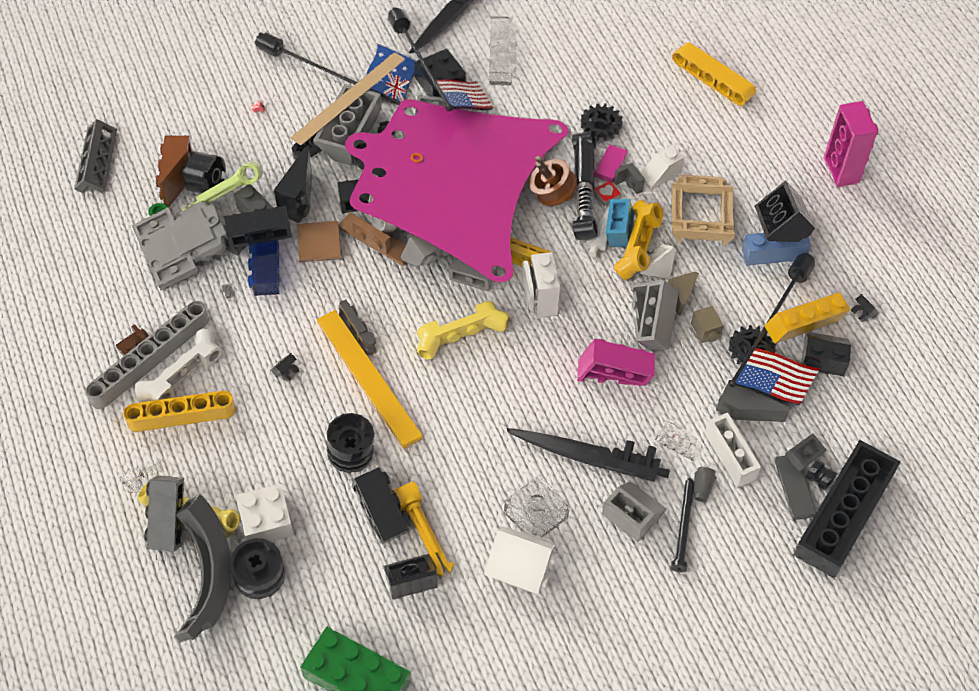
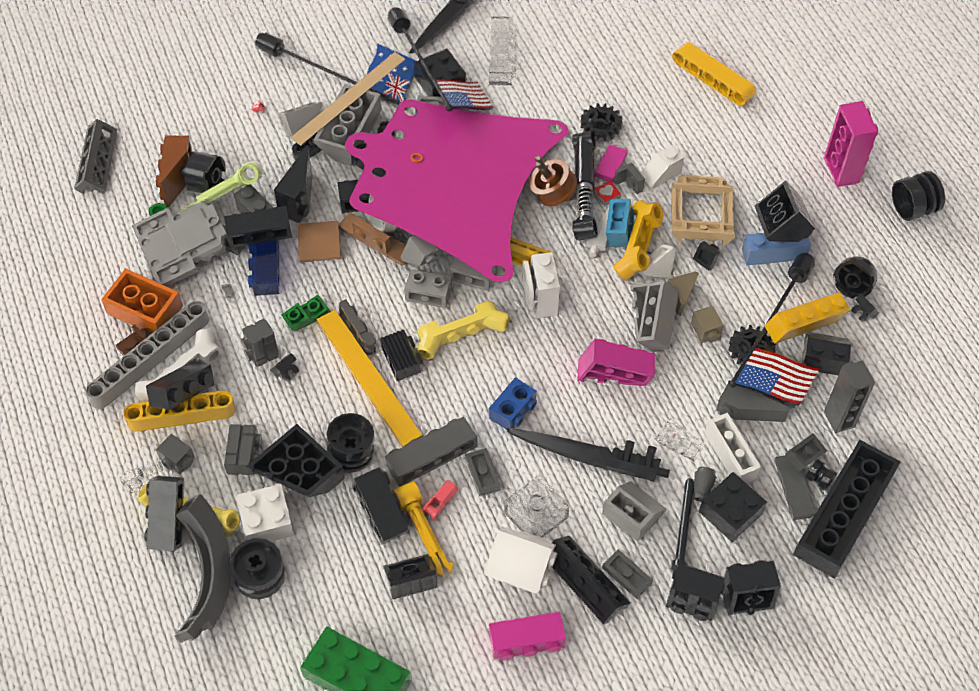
(141, 301): none -> orange brick
(175, 454): none -> dark grey brick
(180, 385): none -> black brick
(241, 448): none -> dark grey brick
(259, 343): none -> dark grey brick
(298, 117): none -> light grey slope
(299, 464): none -> black wedge
(302, 316): none -> green slope
(401, 355): none -> black brick
(428, 288): none -> light grey brick
(431, 451): none -> dark grey brick
(441, 498): none -> coral bar
(482, 472): none -> dark grey plate
(509, 402): none -> blue brick
(527, 636): none -> dark pink brick
(585, 582): none -> black fence
(627, 574): none -> dark grey plate
(695, 592): none -> black brick
(706, 255): none -> black tile
(732, 506): none -> black brick
(751, 587): none -> black brick
(849, 396): none -> dark grey brick
(855, 276): none -> black cylinder
(918, 195): none -> black wheel

